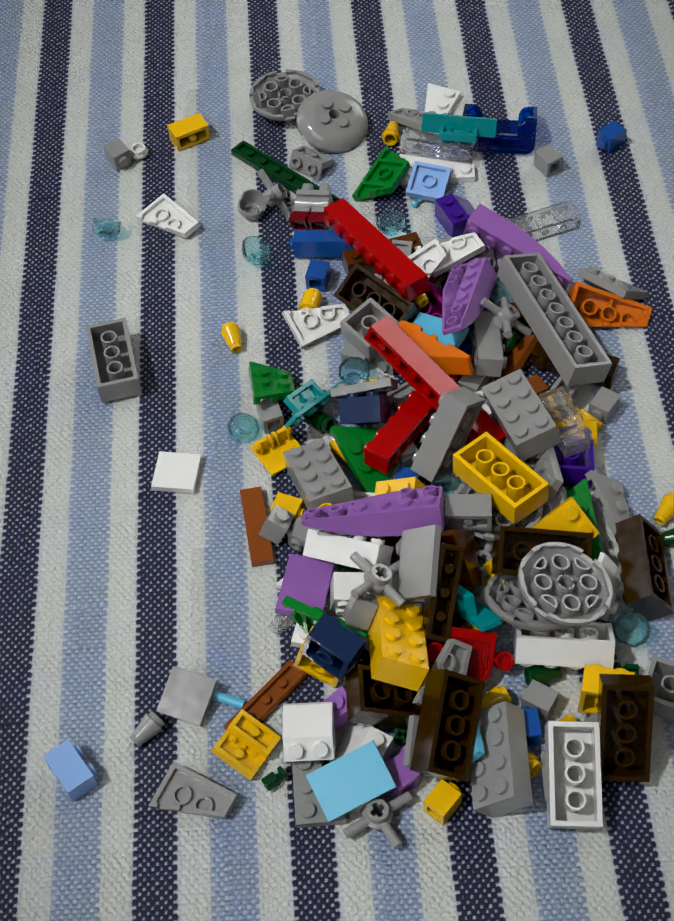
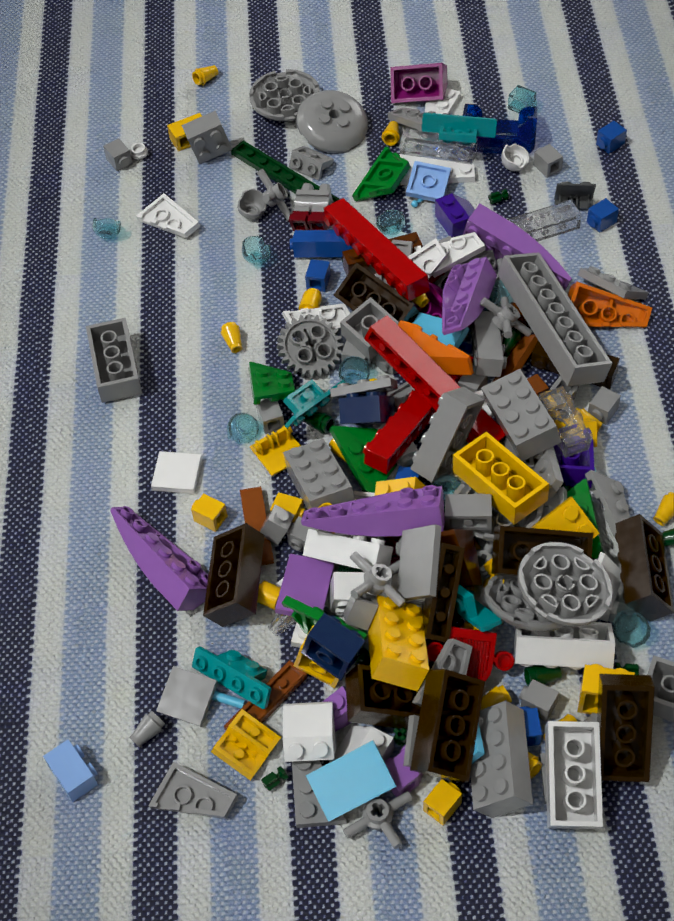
(163, 563): none -> medium lavender wedge
(204, 74): none -> yellow cone
(207, 137): none -> light grey brick
(209, 512): none -> yellow brick
(234, 575): none -> dark brown brick
(234, 673): none -> teal bracket
(268, 594): none -> yellow brick
(292, 350): none -> light grey gear
(418, 82): none -> magenta slope
(497, 197): none -> dark green piece
(515, 157): none -> white hair
(521, 98): none -> clear light blue brick
(582, 192): none -> dark grey hinge
(602, 215): none -> blue brick

